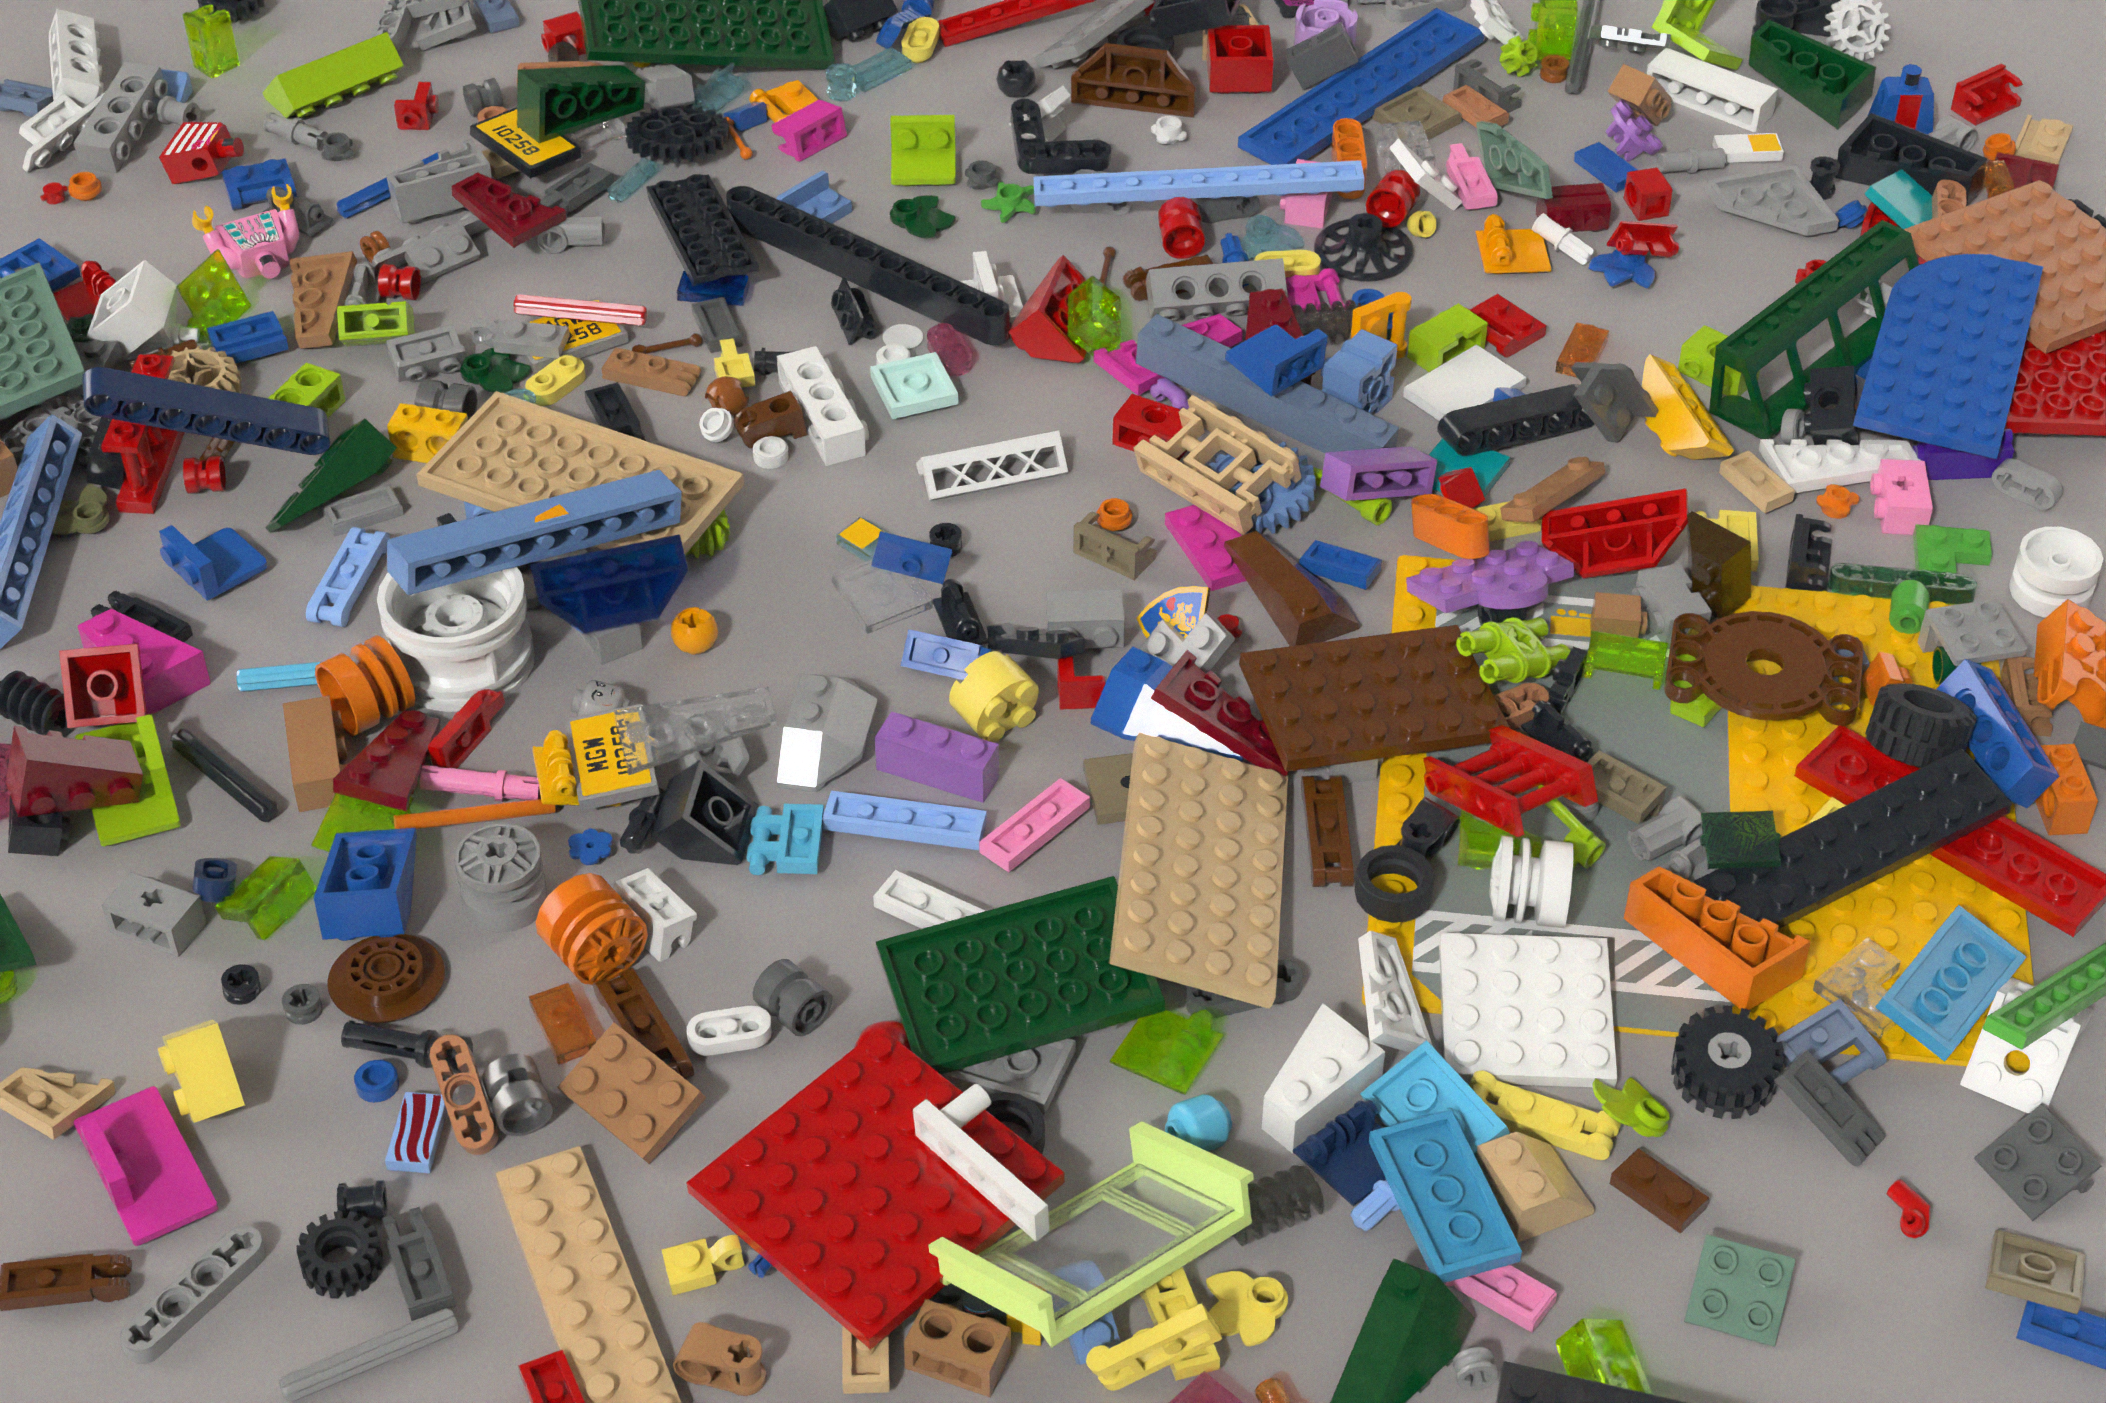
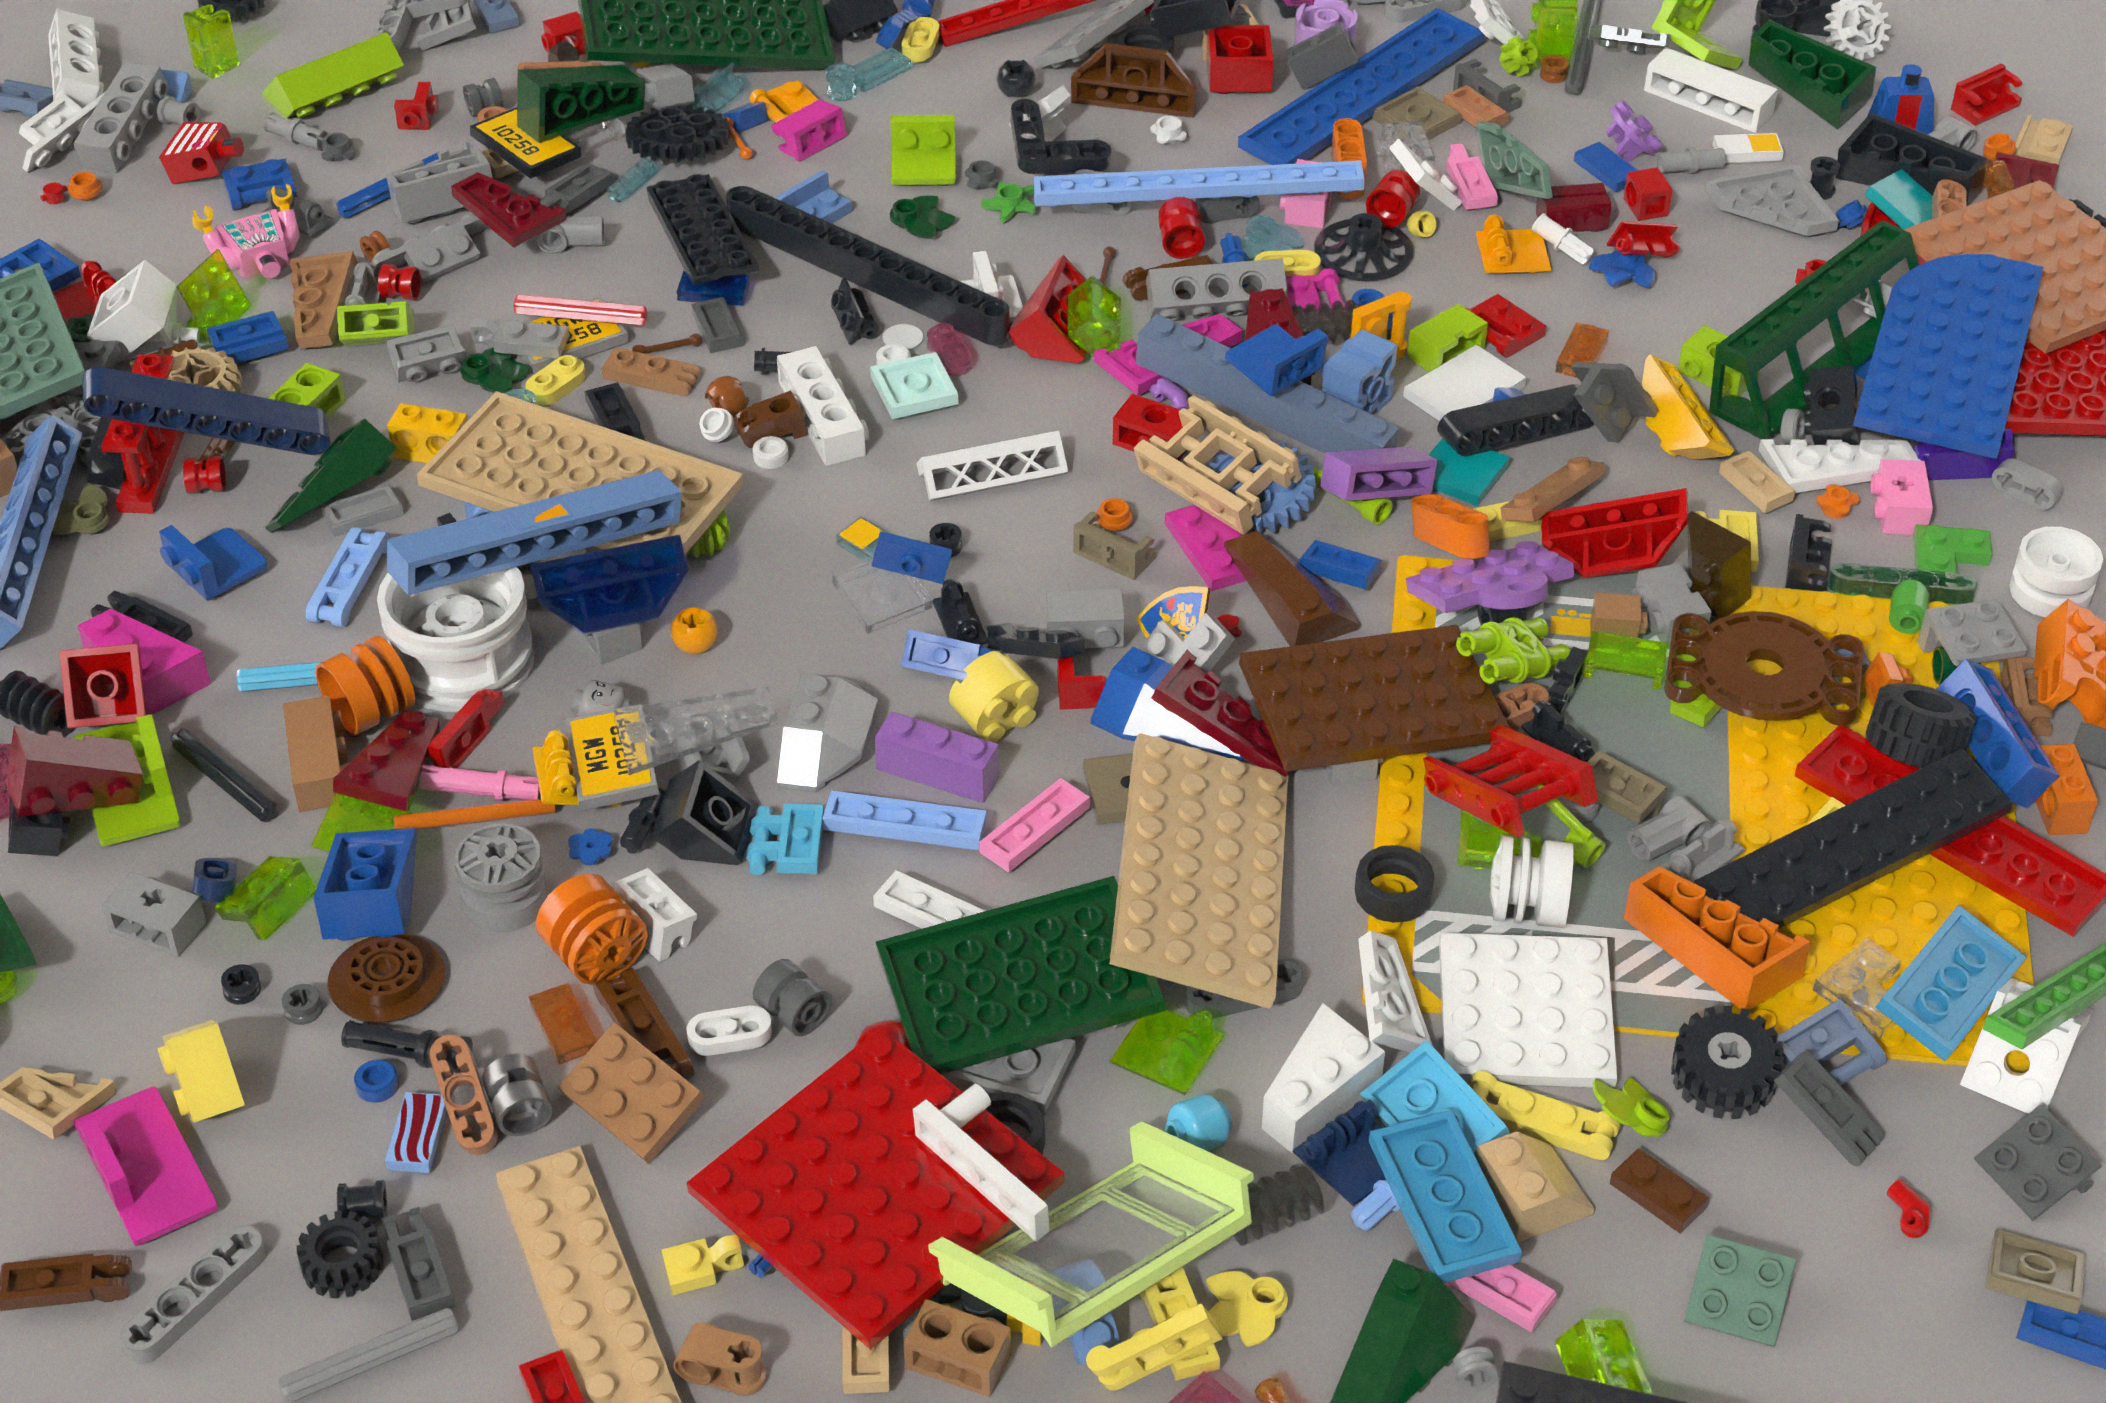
(453, 398): dark grey wheel -> none
(734, 364): light yellow plate -> none
(1327, 831): reddish brown plate -> none
(1428, 828): black piece -> none
(1461, 487): red panel -> none
(1641, 93): medium nougat brick -> none
(1740, 839): clear green piece -> none

